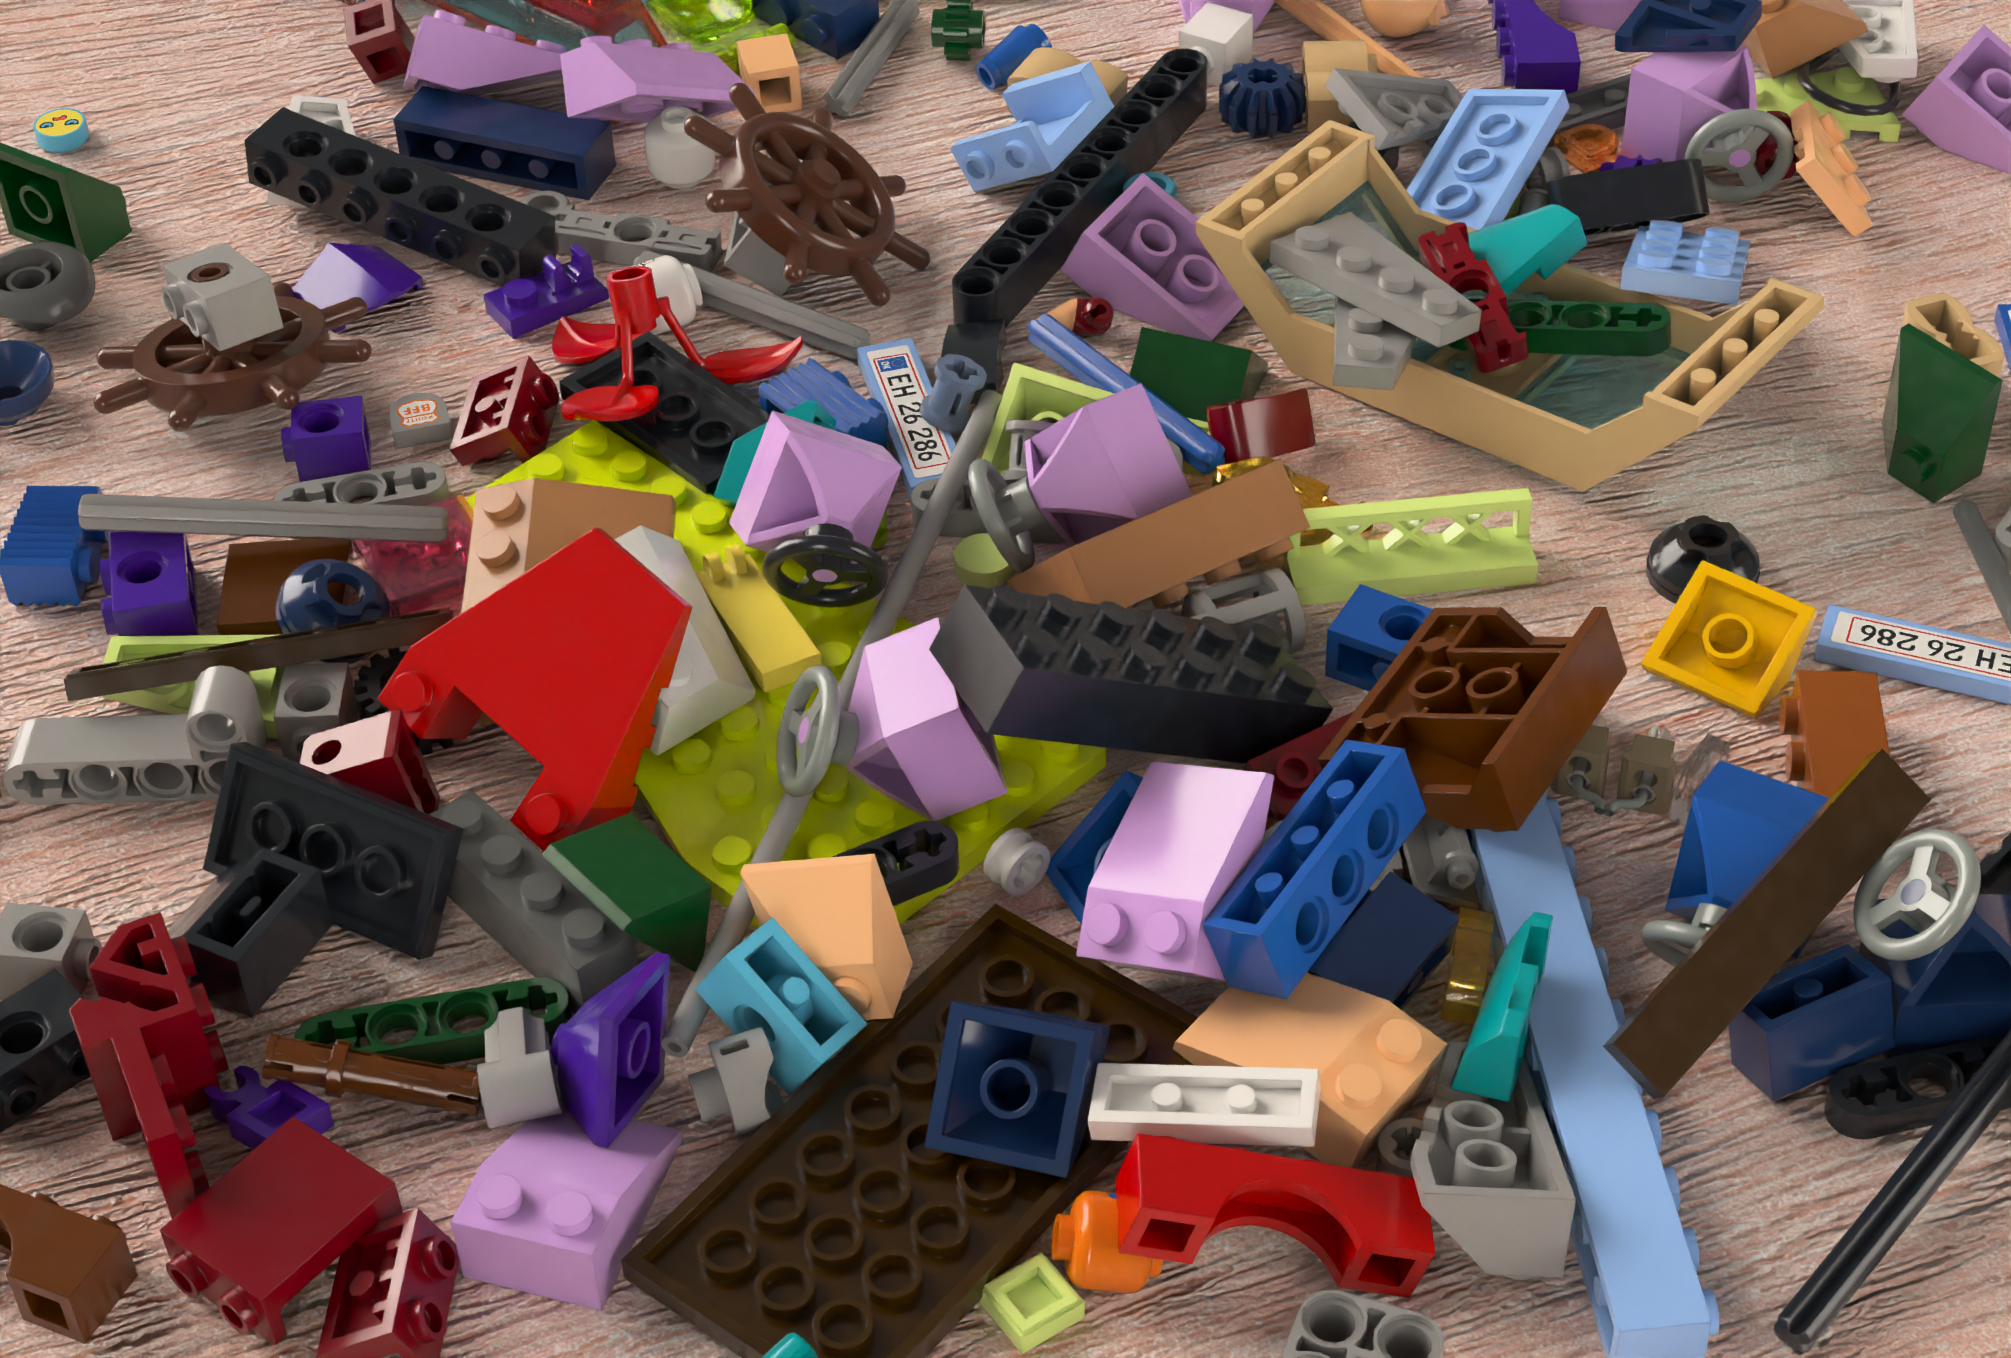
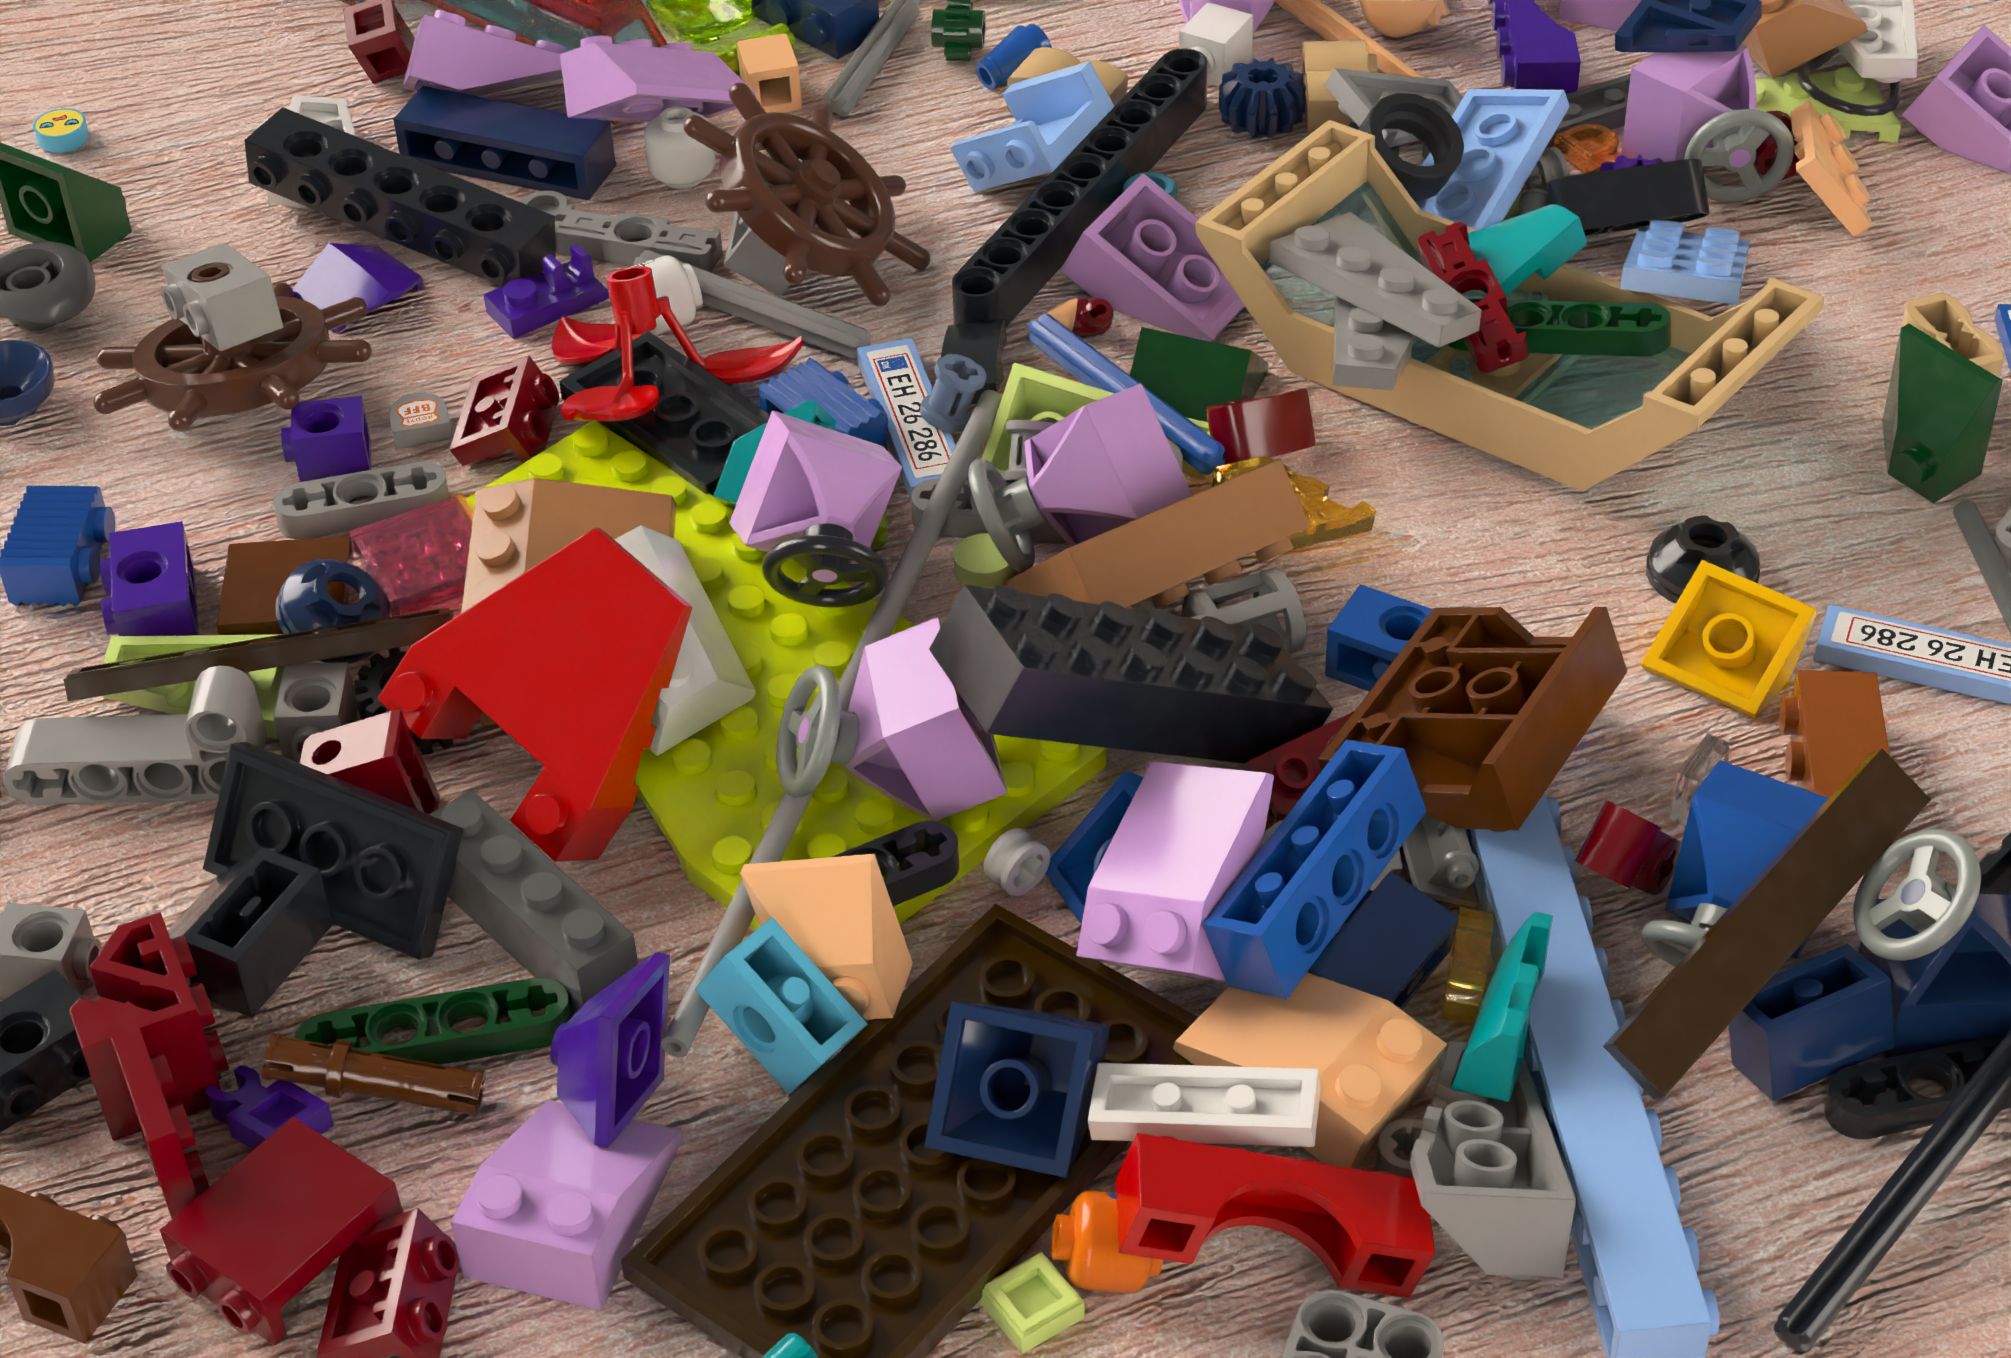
(263, 518): light grey axle -> none
(519, 1070): light grey piece -> none
(638, 886): dark green slope -> none
(738, 1082): light grey piece -> none
(757, 620): light yellow hinge -> none
(1408, 558): yellowish green fence -> none
(1431, 126): none -> black tyre
(1629, 850): none -> dark red piece
(1644, 774): dark tan piece -> none

